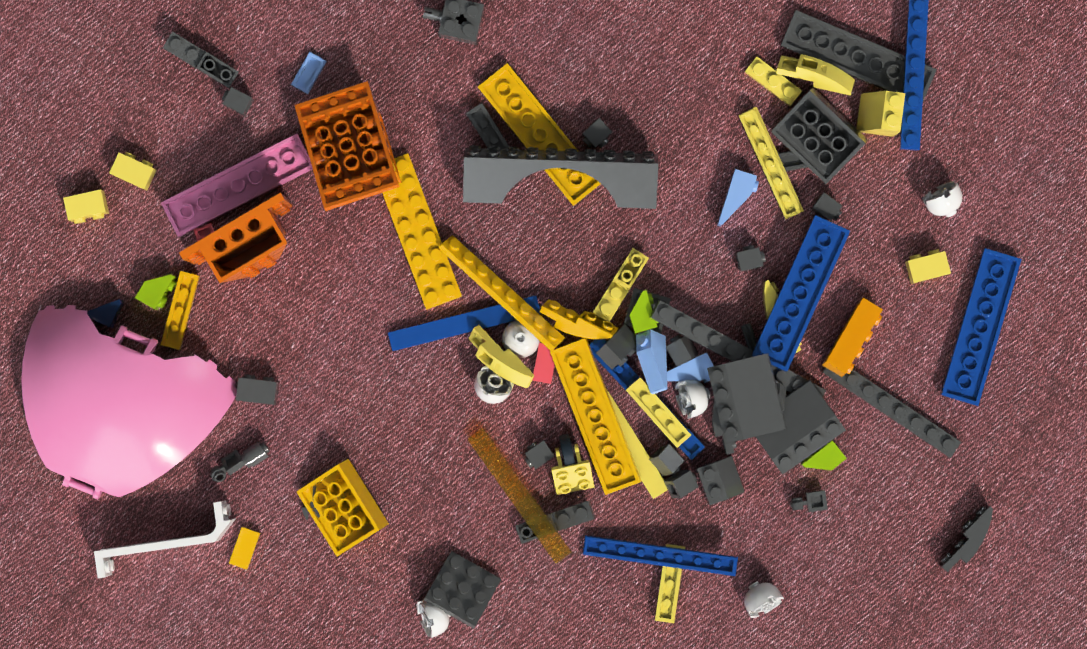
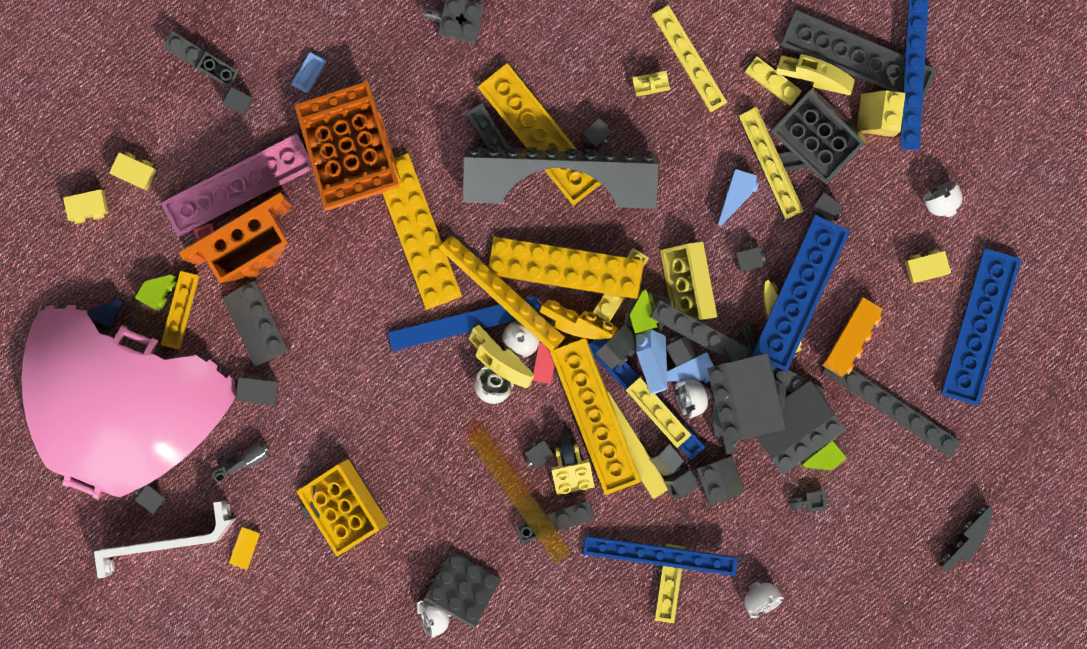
(148, 498): none -> dark grey brick
(255, 323): none -> dark grey slope
(566, 267): none -> yellow plate
(651, 83): none -> light yellow hips
(689, 58): none -> light yellow tile
(689, 280): none -> light yellow slope

